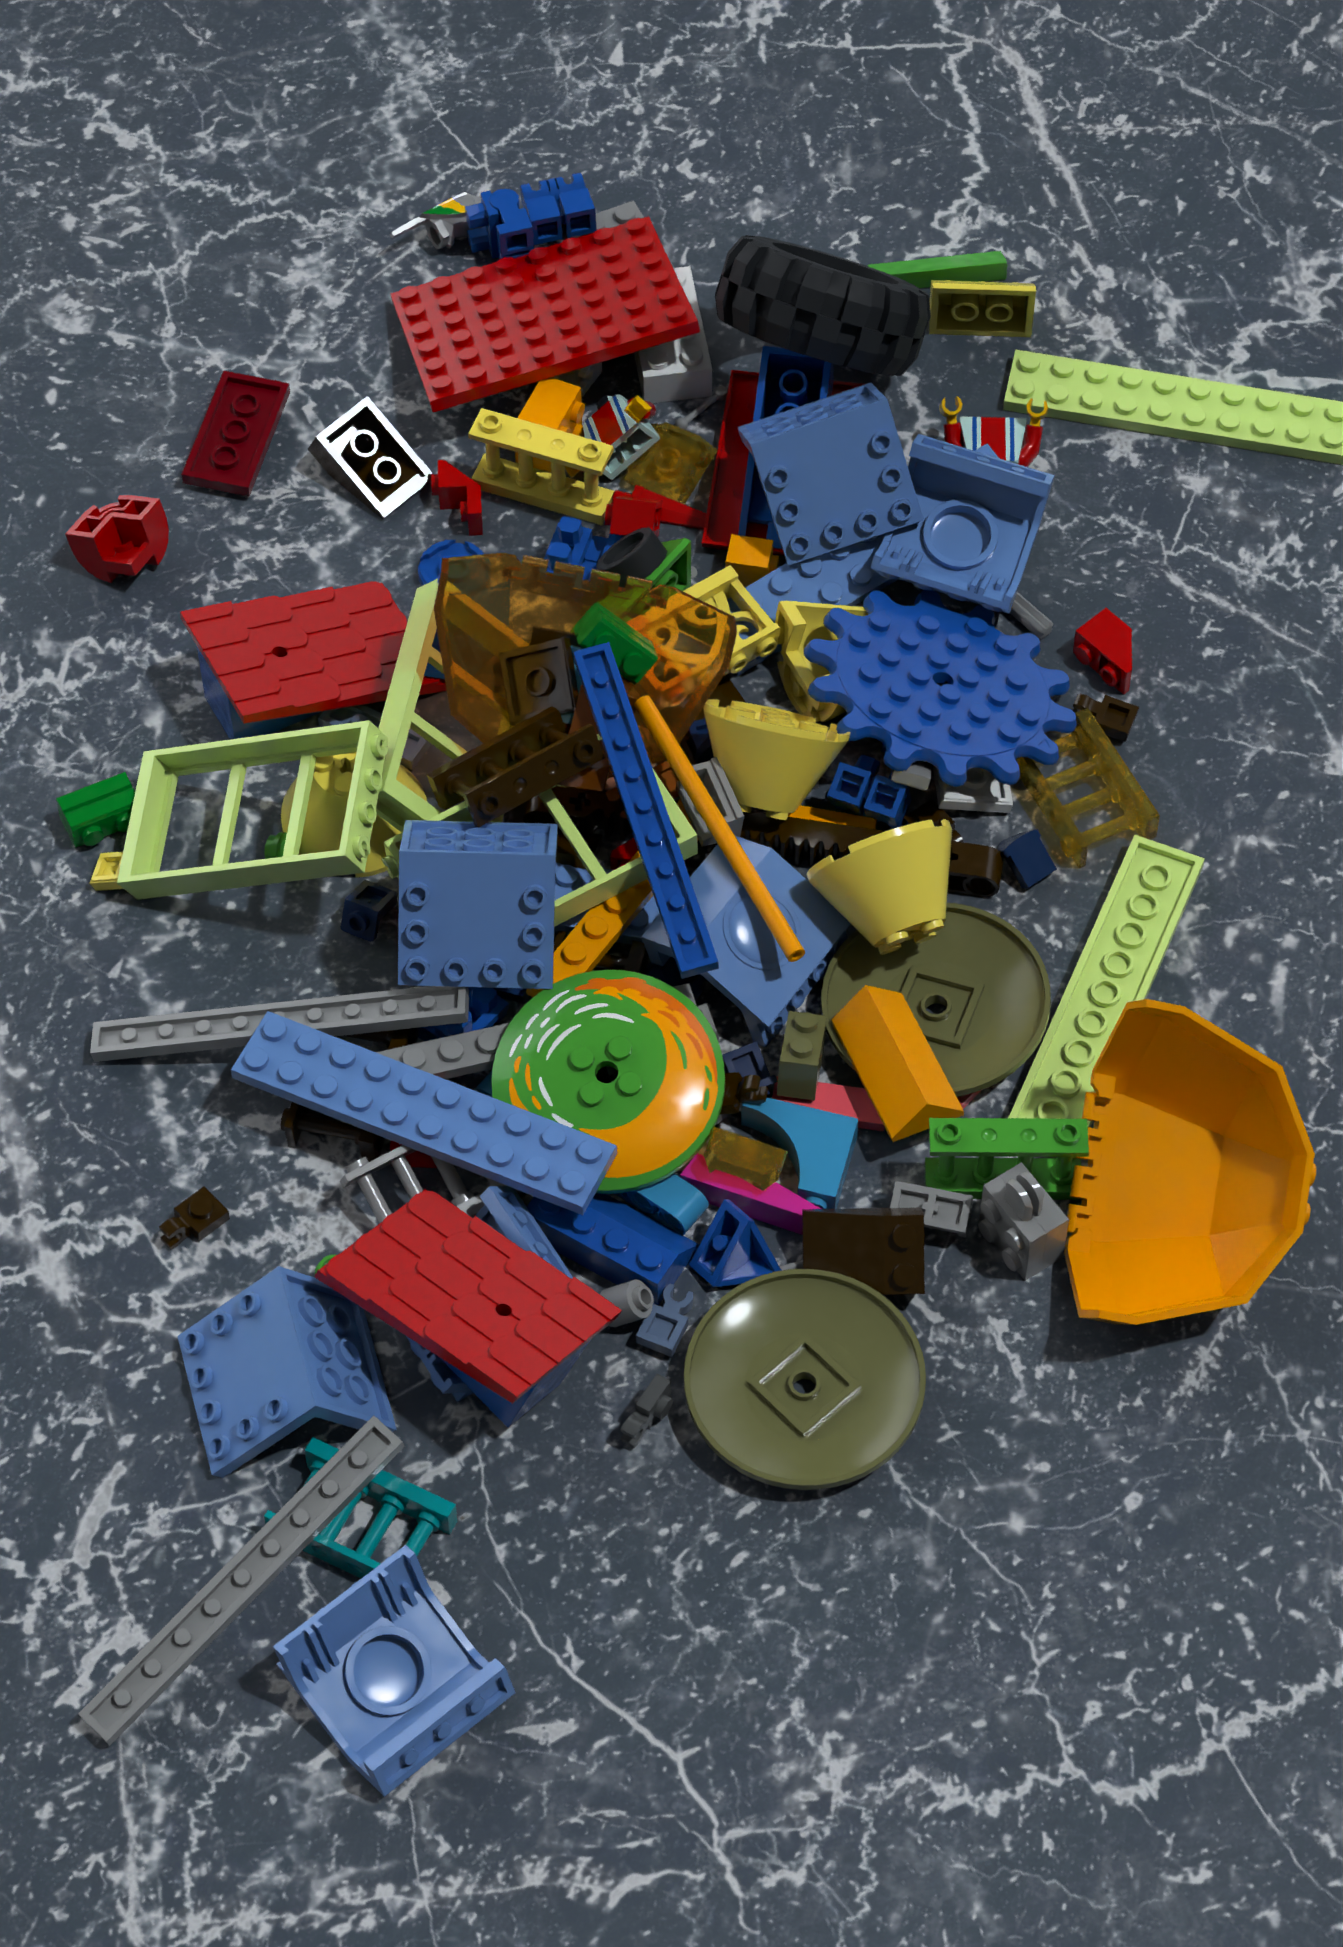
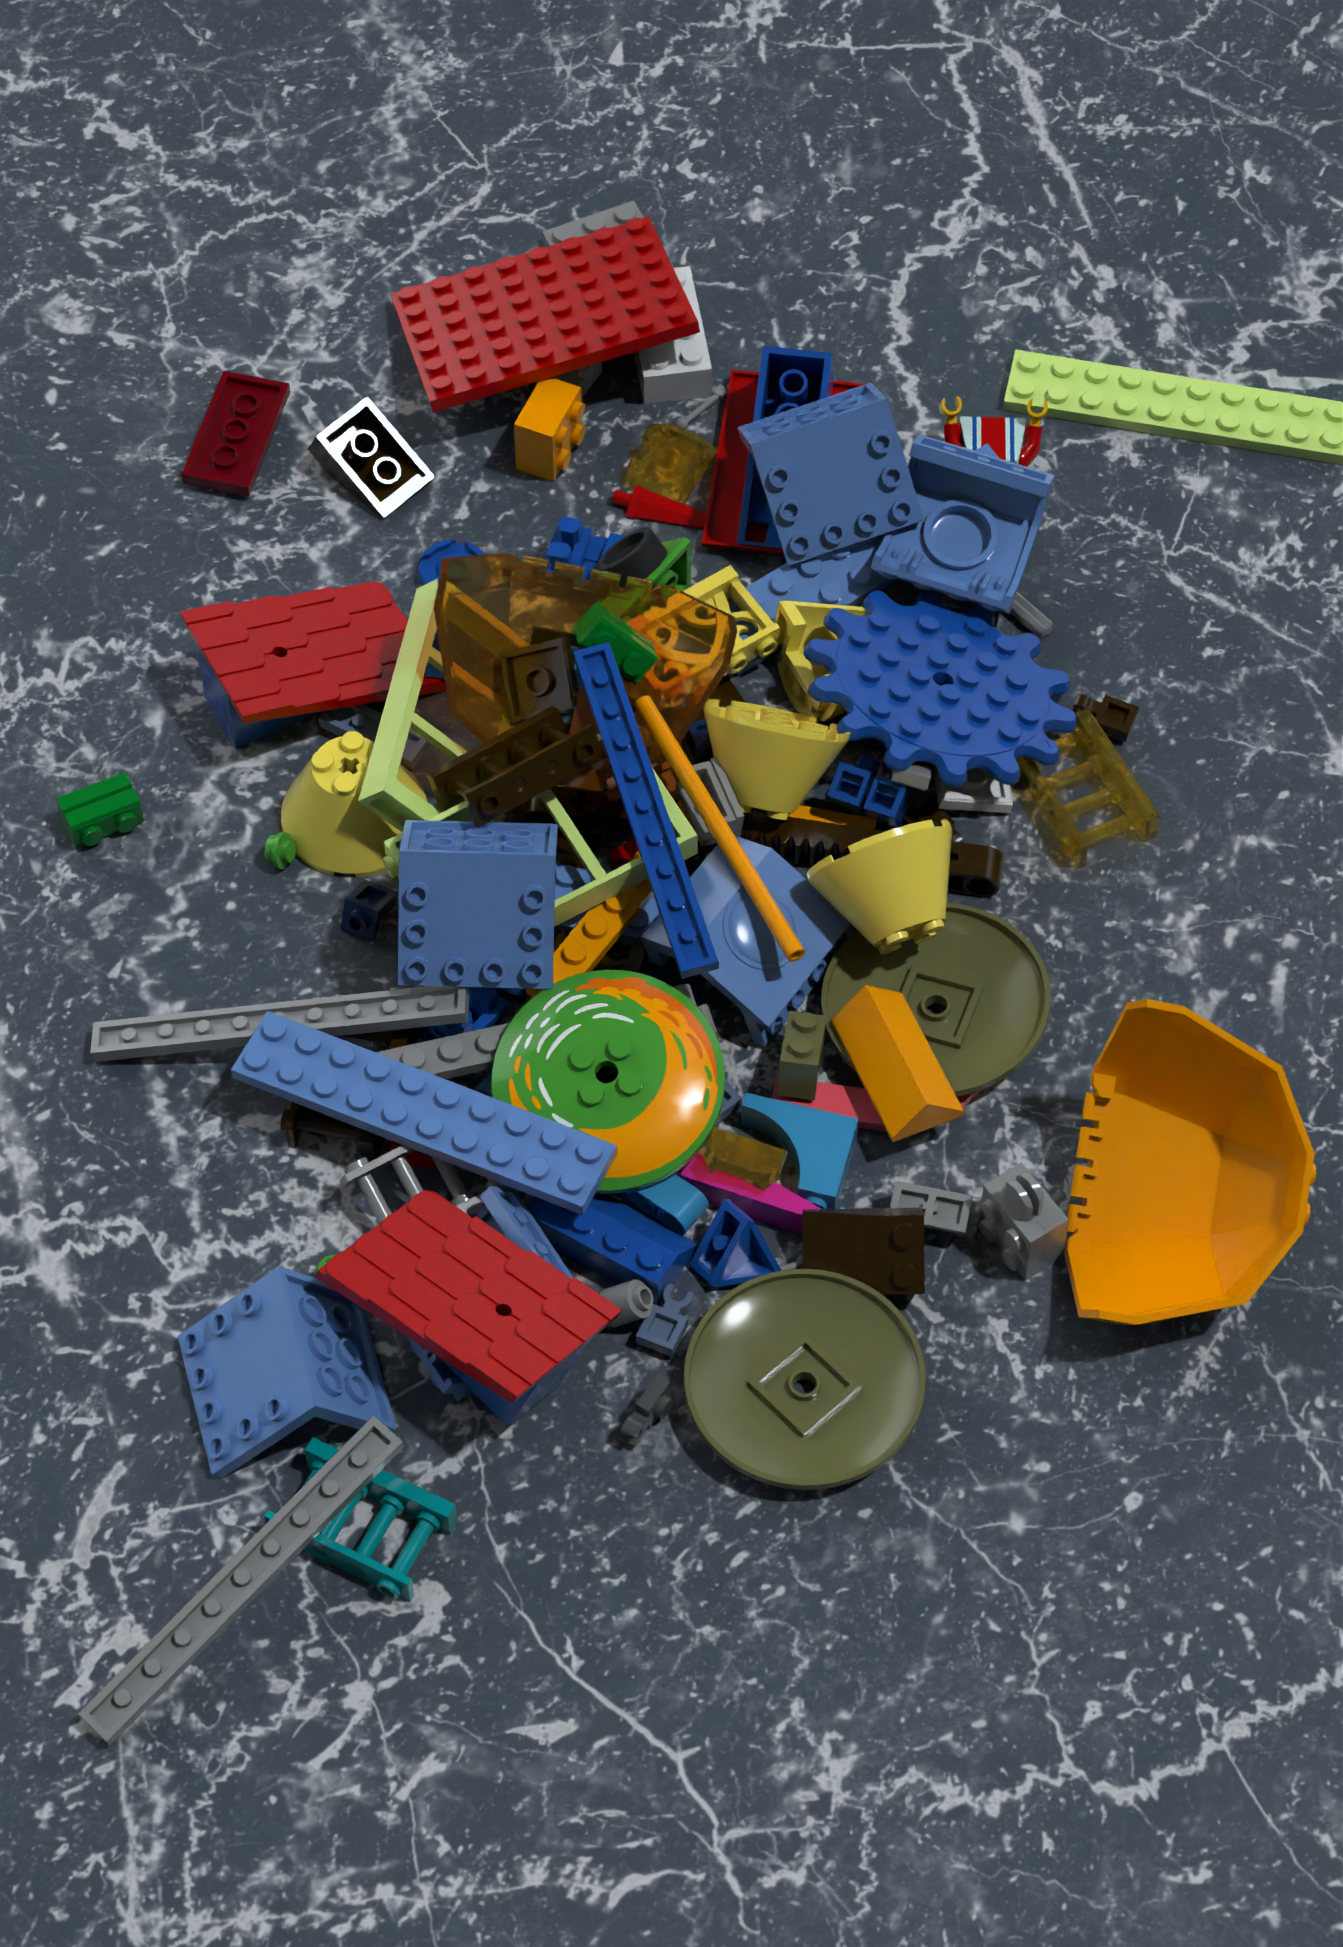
(107, 871): light yellow tile -> none
(120, 537): red brick -> none
(156, 793): yellowish green window -> none
(197, 1216): dark brown plate -> none
(391, 1673): medium blue panel -> none
(443, 221): light grey animal -> none
(459, 492): red slope -> none
(505, 226): blue hips -> none
(535, 486): light yellow fence -> none
(557, 205): blue hips -> none
(625, 427): torso -> none
(633, 513): red brick -> none
(742, 1090): dark brown plate -> none
(749, 1061): dark blue bracket -> none
(751, 558): light orange brick -> none
(822, 305): black tyre -> none
(966, 267): bright green slope -> none
(981, 308): light yellow slope -> none
(1004, 1137): bright green fence -> none
(1027, 857): dark blue tile -> none
(1106, 648): red slope -> none
(1112, 970): yellowish green plate -> none

